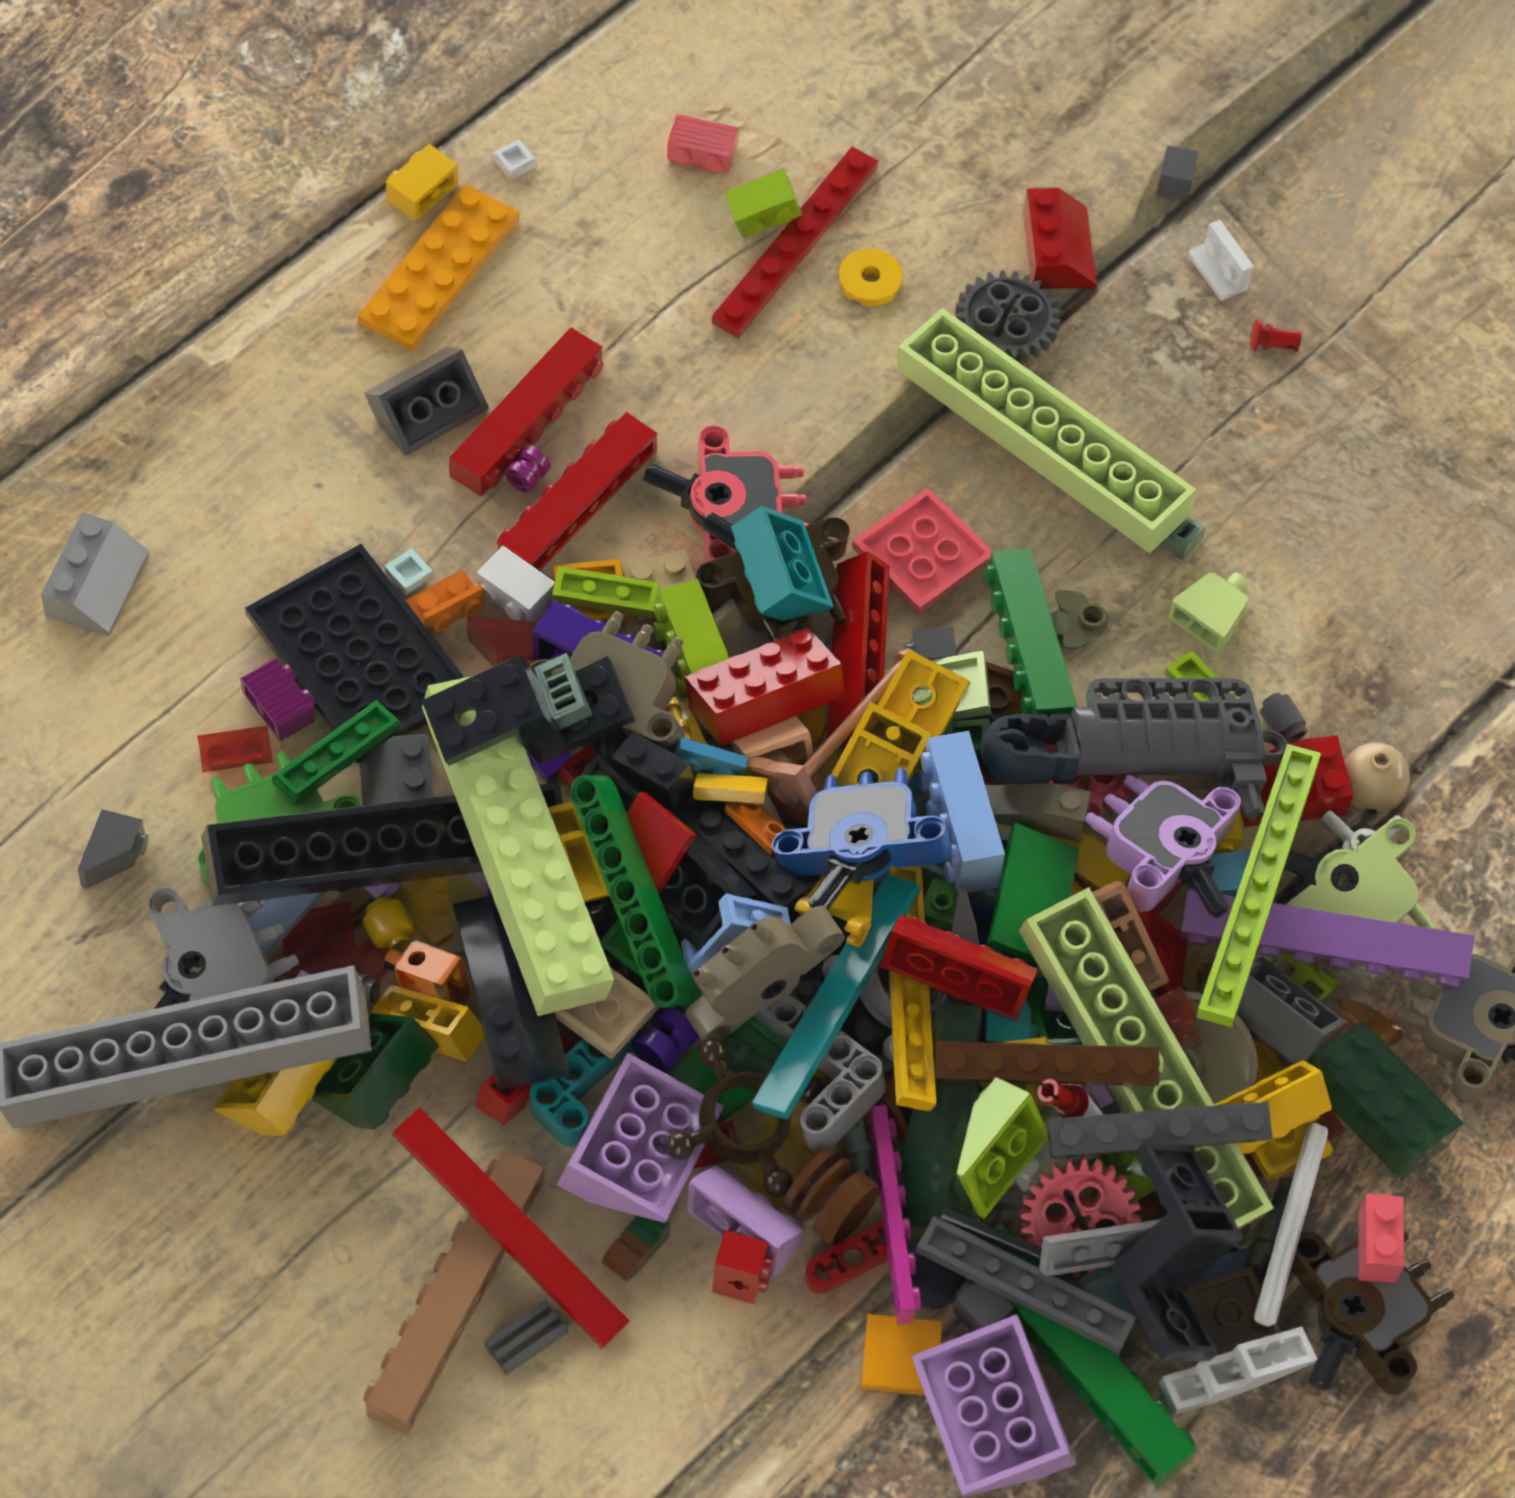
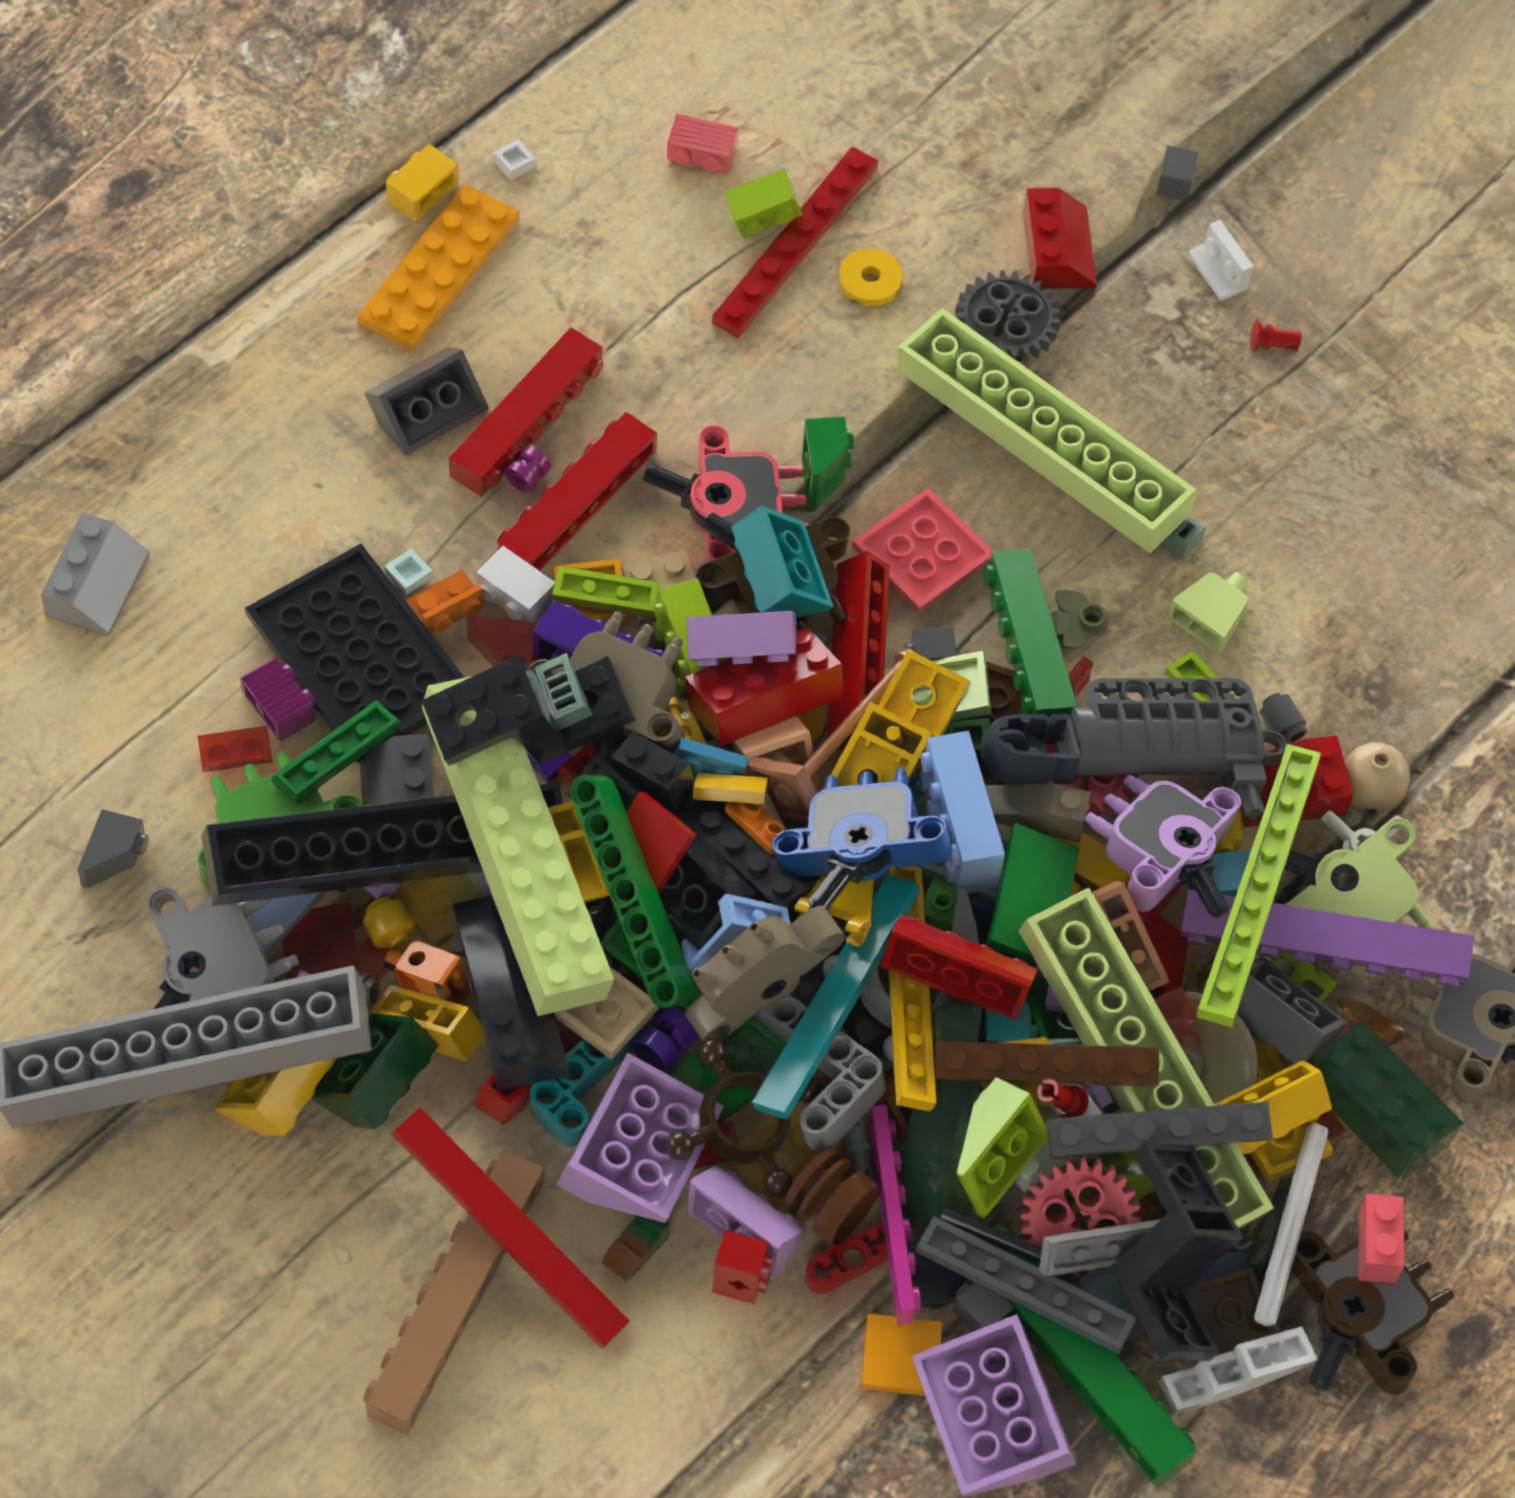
(518, 1325): dark grey tile -> none
(741, 637): none -> lavender slope
(825, 457): none -> green slope
(1080, 675): none -> clear red tile

